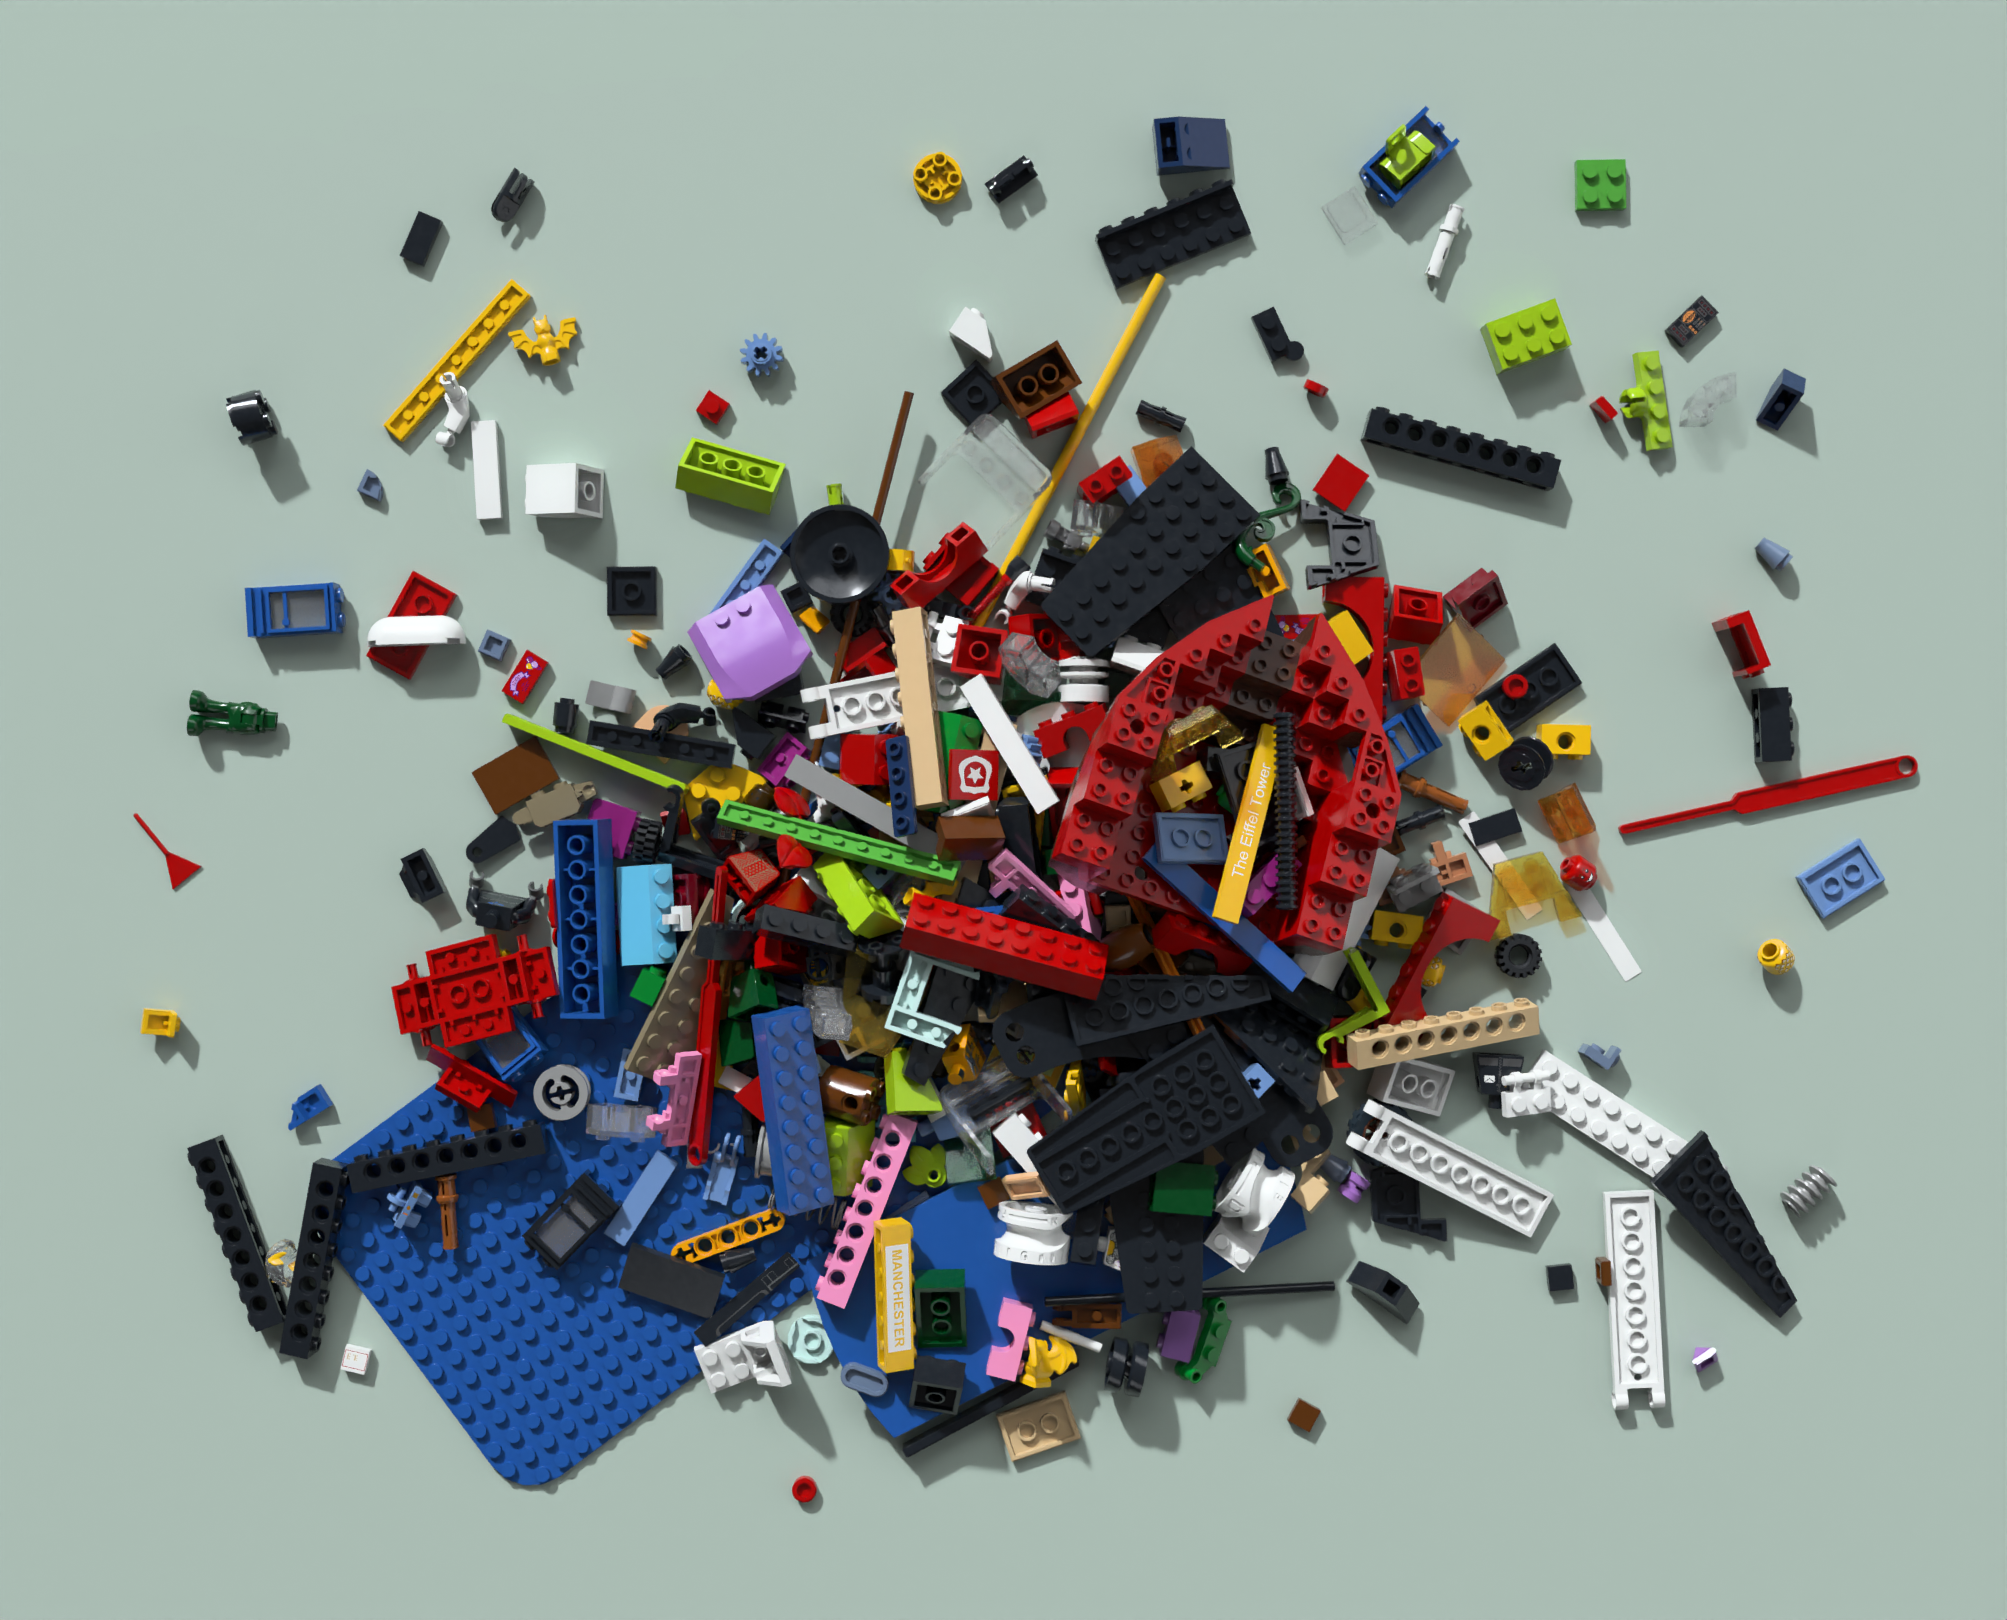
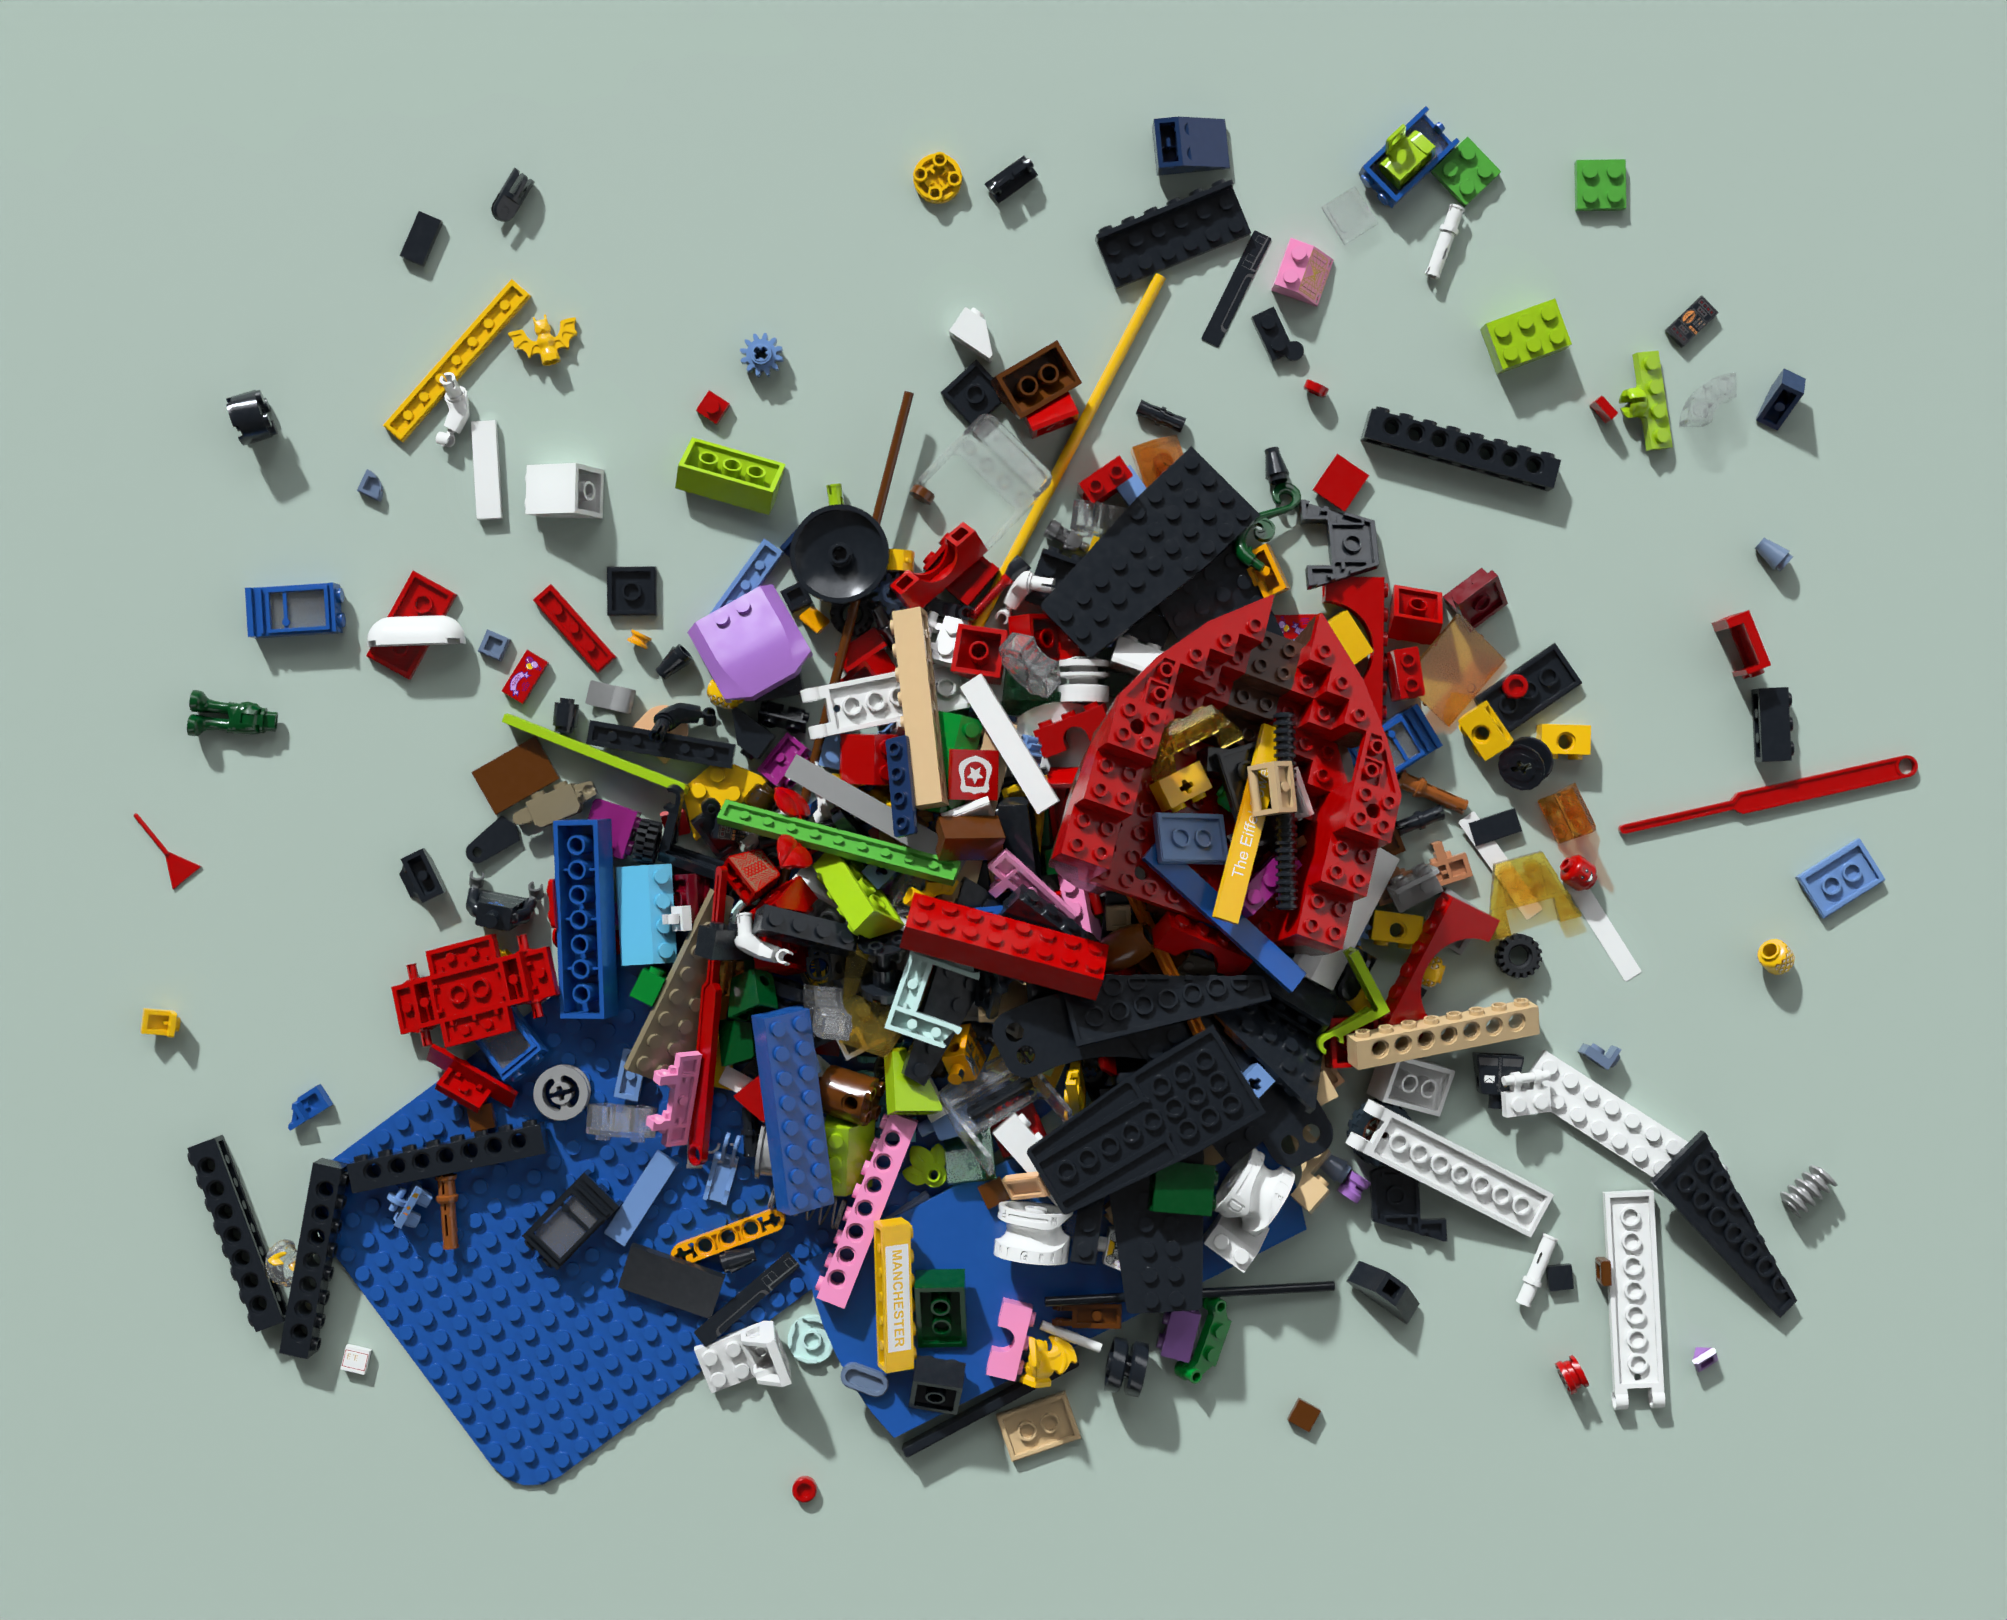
(574, 628): none -> red tile
(753, 945): none -> white arm
(922, 494): none -> reddish brown tile
(1236, 288): none -> black sticker
(1280, 785): none -> tan tile
(1302, 272): none -> bright pink slope
(1465, 172): none -> bright green plate
(1536, 1270): none -> white pin
(1572, 1374): none -> red wheel

